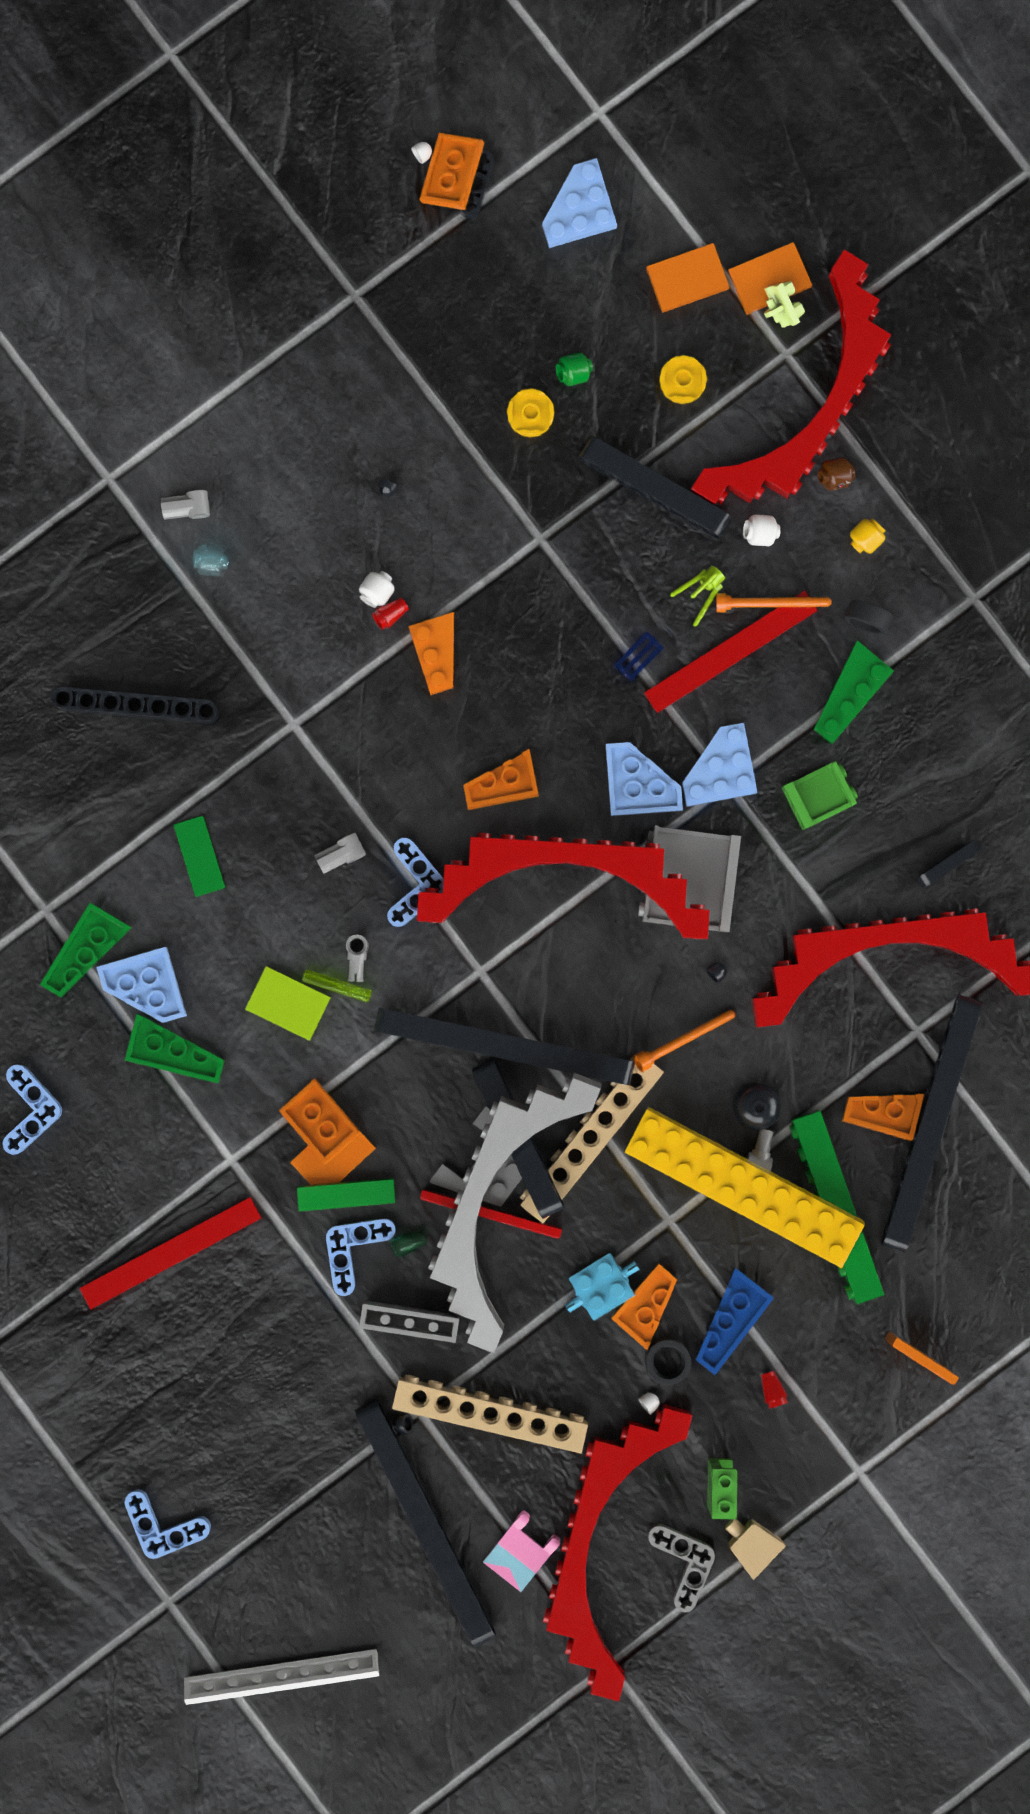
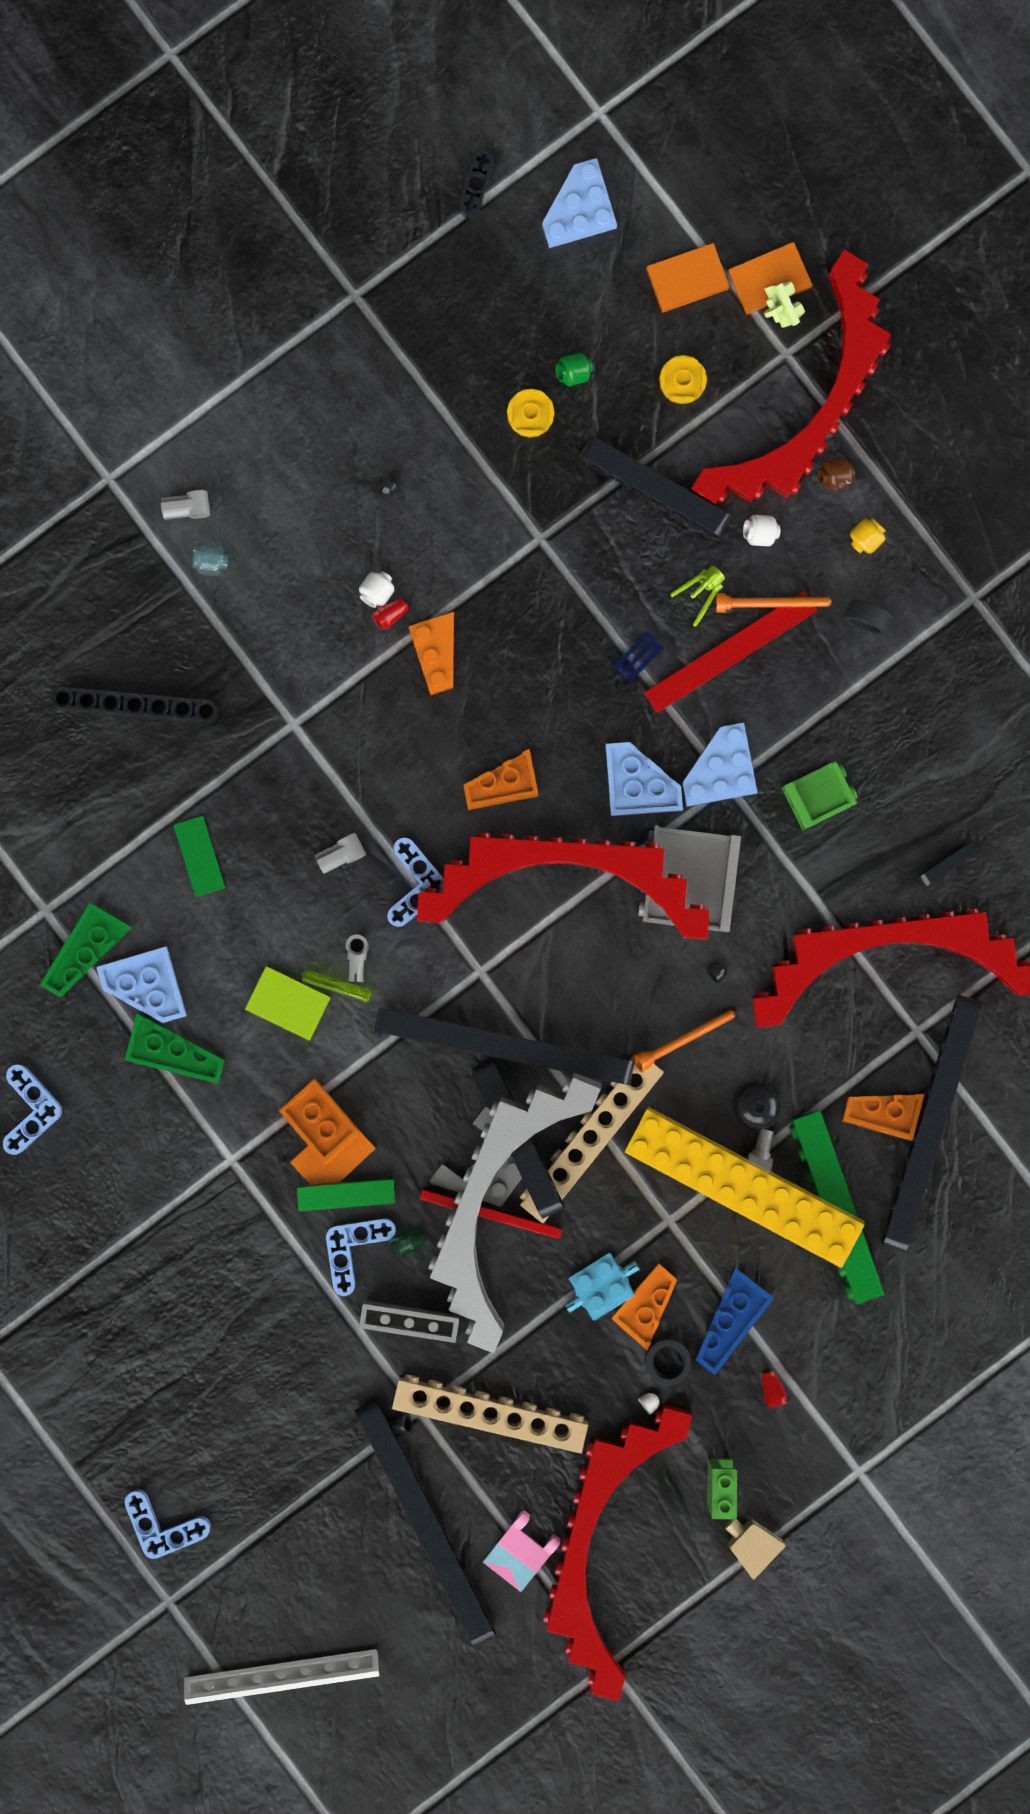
(170, 1253): red tile -> none
(422, 151): white hinge -> none
(451, 171): orange tile -> none
(694, 1562): light grey beam -> none
(854, 688): green wing -> none
(921, 1358): orange tile -> none

